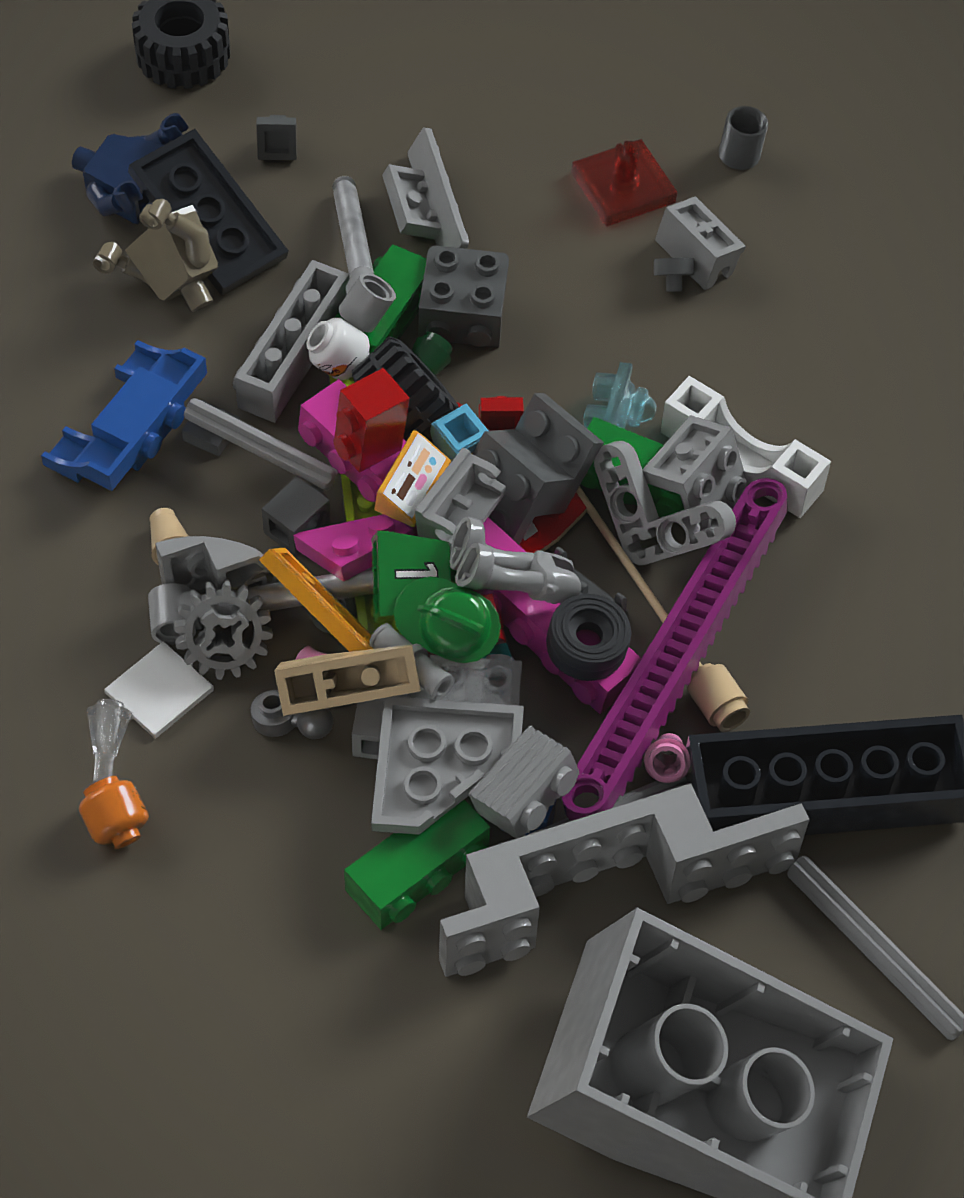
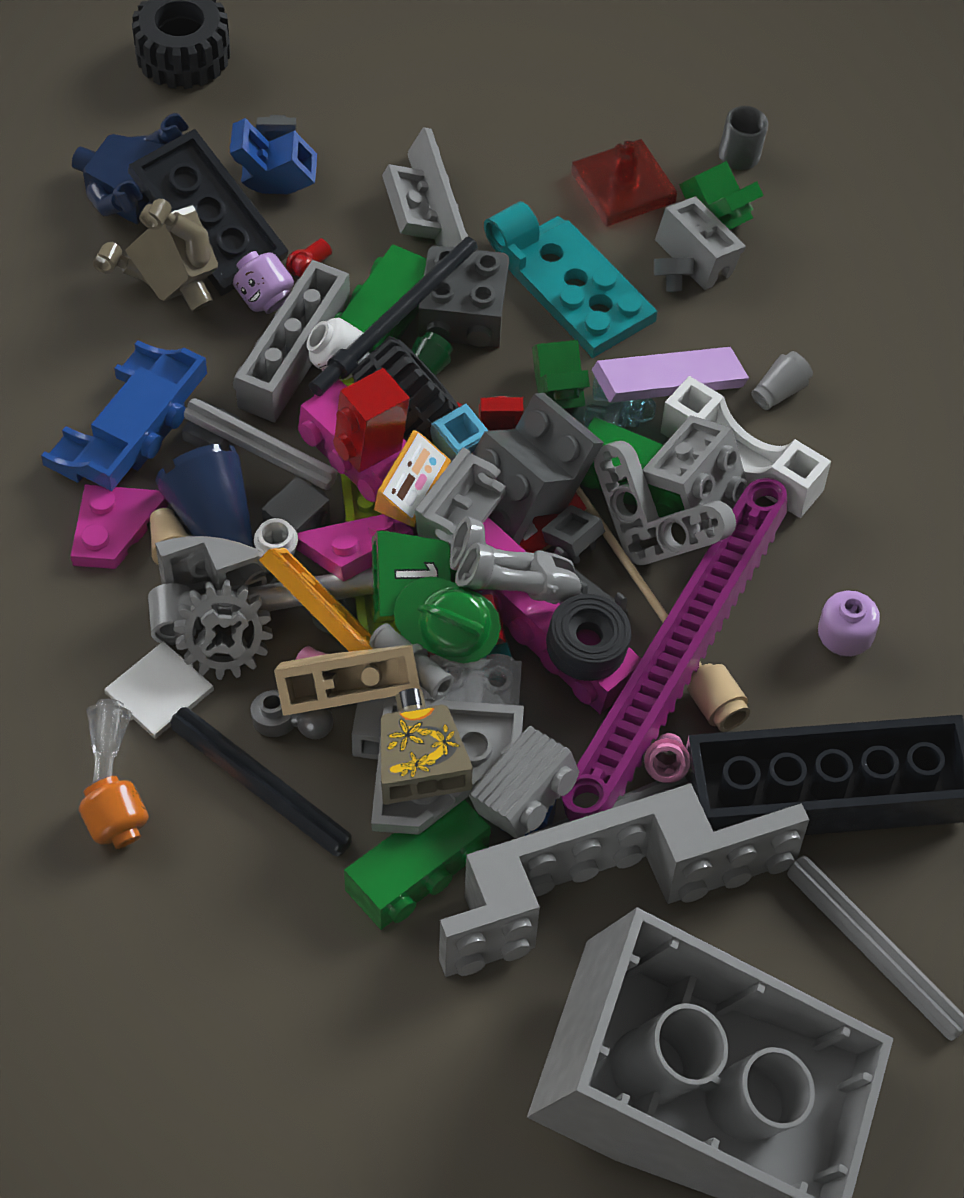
(111, 524): none -> dark pink wing
(209, 493): none -> dark blue cone
(261, 781): none -> black axle
(263, 282): none -> lavender head
(272, 166): none -> blue brick
(275, 534): none -> white cone
(300, 259): none -> red arm
(346, 360): none -> black bar
(366, 294): piece -> none
(421, 751): none -> dark tan torso
(525, 242): none -> teal hinge
(560, 372): none -> green brick
(573, 532): none -> dark grey tile
(663, 373): none -> lavender tile
(722, 195): none -> green brick
(783, 379): none -> light grey cone
(848, 623): none -> lavender head

